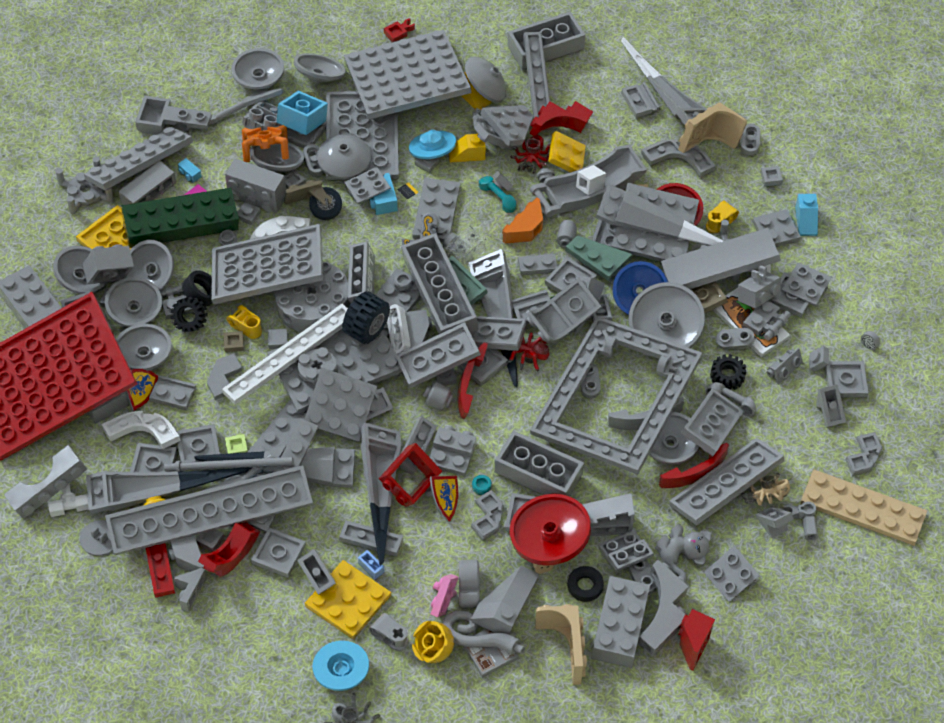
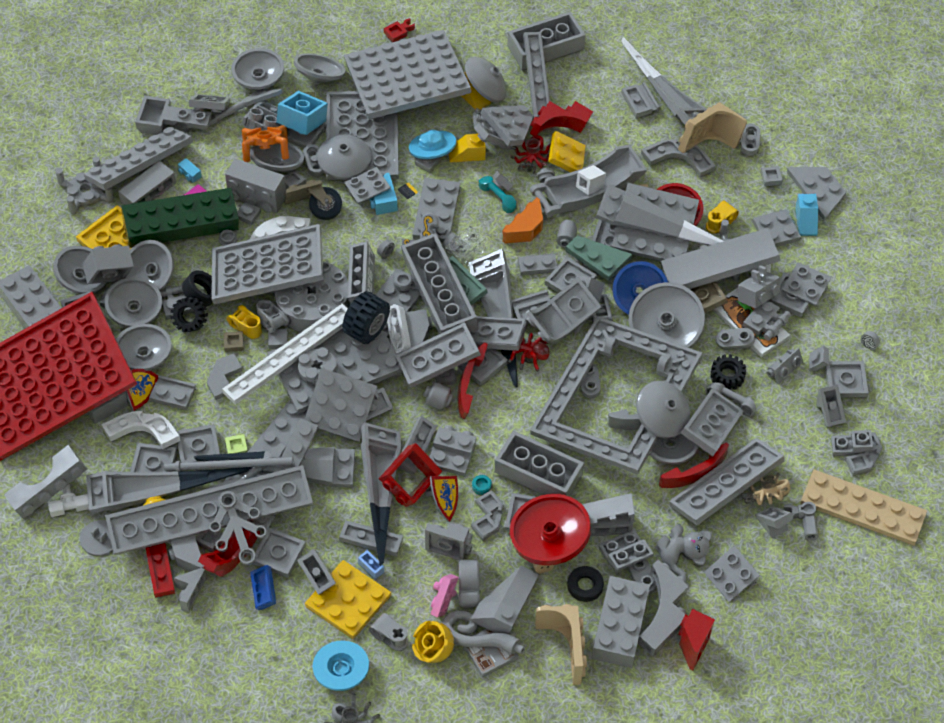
(215, 103): none -> light grey plate
(236, 524): none -> light grey plant
(263, 587): none -> blue plate
(271, 316): none -> light grey piece
(385, 248): none -> light grey tile
(450, 542): none -> light grey plate
(657, 414): none -> light grey dish
(819, 182): none -> light grey wing
(851, 444): none -> light grey slope

